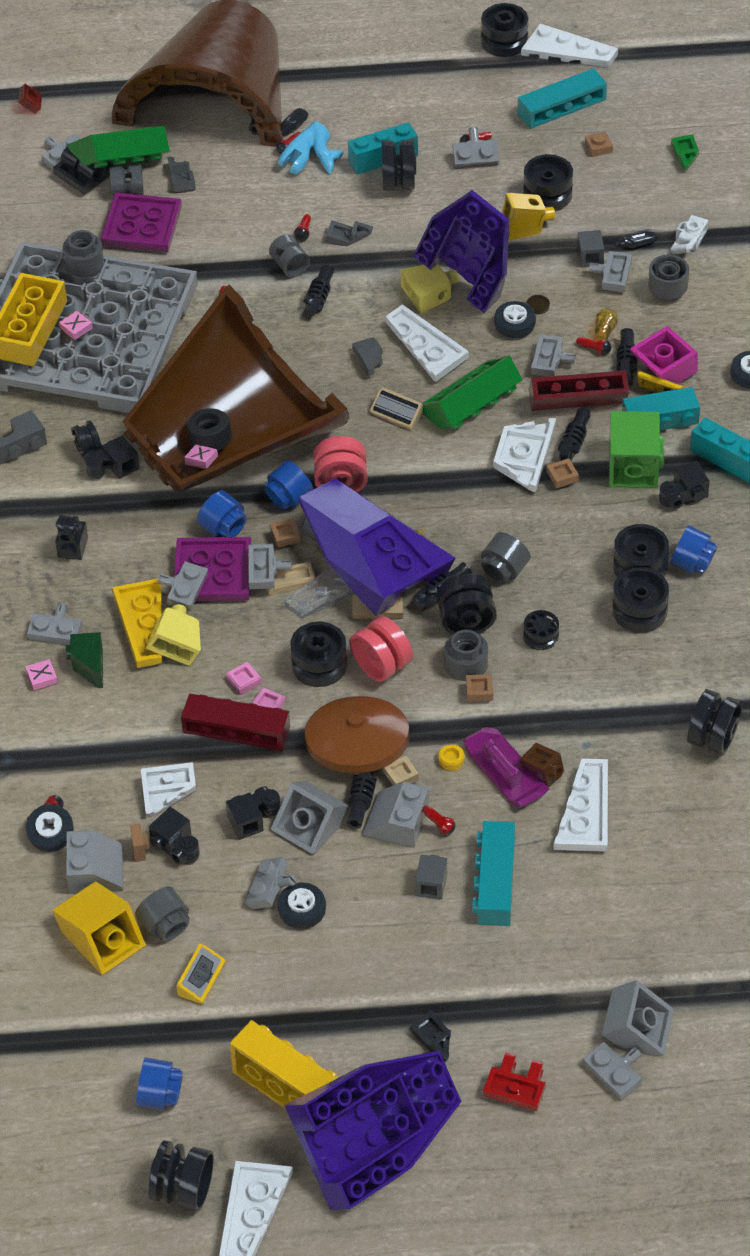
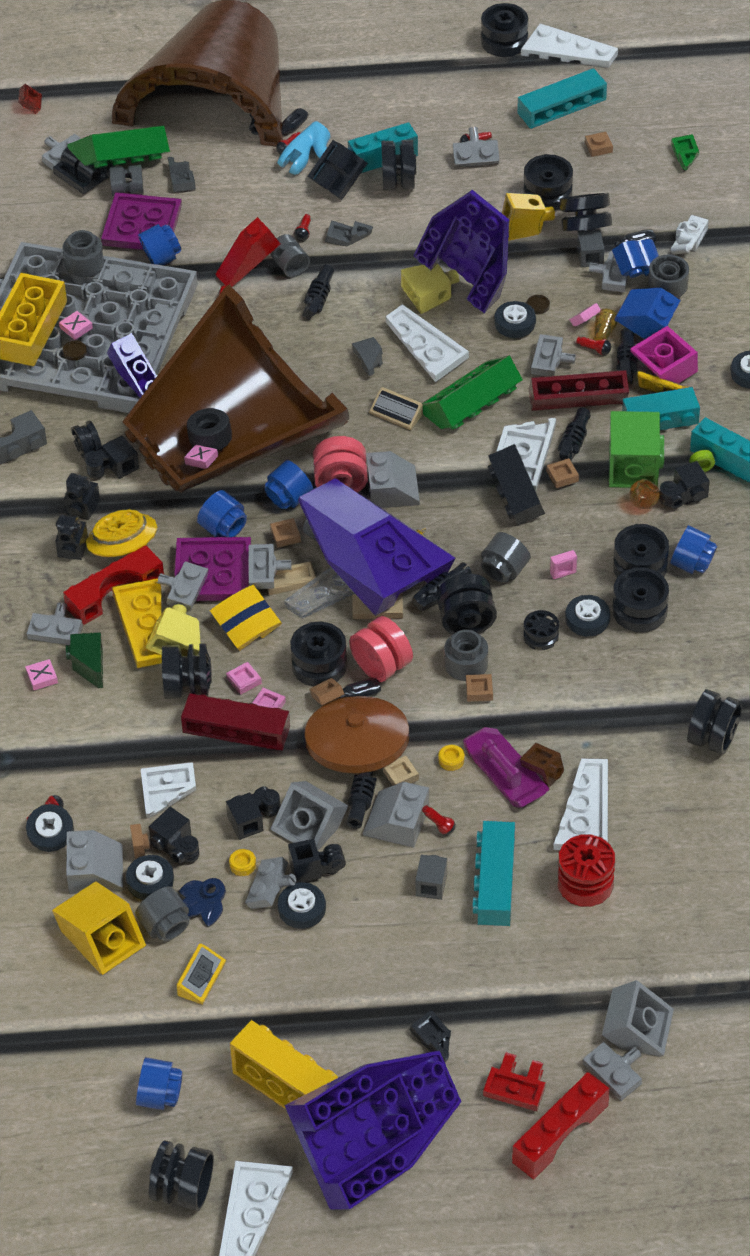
(74, 350): none -> dark brown piece
(81, 496): none -> black brick
(86, 597): none -> red arch
(121, 533): none -> yellow piece
(131, 364): none -> dark purple slope
(139, 873): none -> black wheel
(160, 244): none -> blue piece
(185, 670): none -> black wheel
(202, 902): none -> dark blue plate
(242, 862): none -> yellow tile
(245, 617): none -> yellow slope
(247, 252): none -> red slope
(309, 863): none -> black brick
(326, 691): none -> medium nougat plate
(337, 169): none -> black plate
(362, 688): none -> black piece
(391, 480): none -> light grey slope
(515, 485): none -> black brick
(540, 1143): none -> red arch
(563, 564): none -> bright pink tile
(585, 314): none -> bright pink tile
(586, 216): none -> black wheel
(586, 870): none -> red wheel
(587, 615): none -> black wheel
(635, 257): none -> blue brick
(644, 494): none -> clear orange piece
(647, 310): none -> blue slope
(704, 458): none -> lime tile

